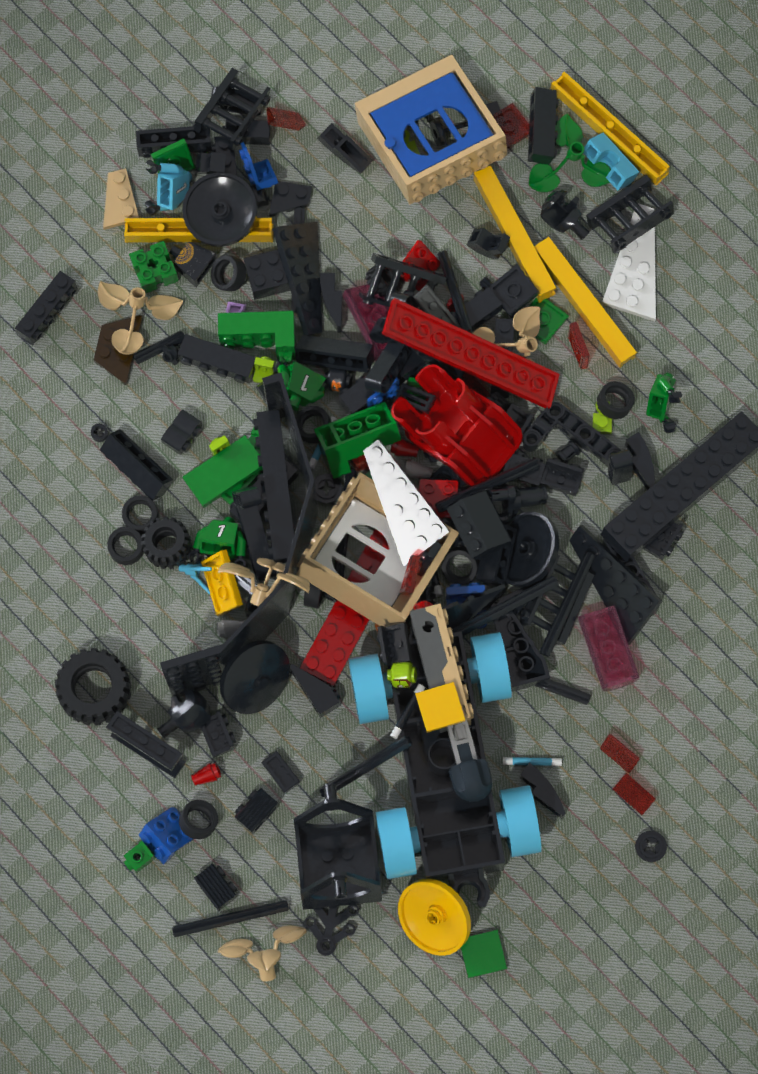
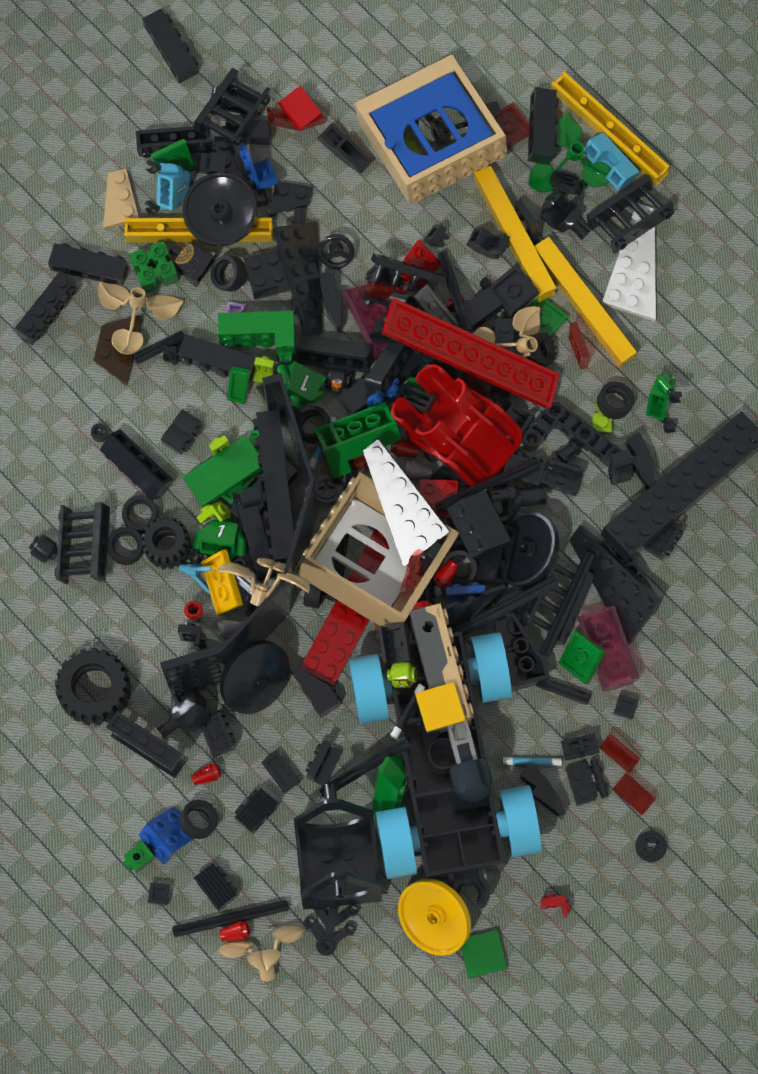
(43, 548): none -> black head
(88, 264): none -> black brick
(99, 546): none -> black fence
(158, 894): none -> black plate
(170, 46): none -> black brick
(192, 633): none -> black bracket
(193, 606): none -> red cone
(217, 509): none -> lime bracket
(235, 932): none -> red cone
(238, 385): none -> green tile
(301, 110): none -> red slope
(323, 764): none -> black bracket
(336, 244): none -> black piece
(381, 290): none -> clear red slope
(390, 784): none -> green wedge
(435, 234): none -> black tile
(446, 573): none -> red cone
(527, 221): none -> black wing
(545, 351): none -> black tyre
(553, 901): none -> red bracket
(567, 183): none -> black tile
(580, 747): none -> black hips
(580, 782): none -> black plate
(581, 657): none -> green tile
(625, 707): none -> black plate

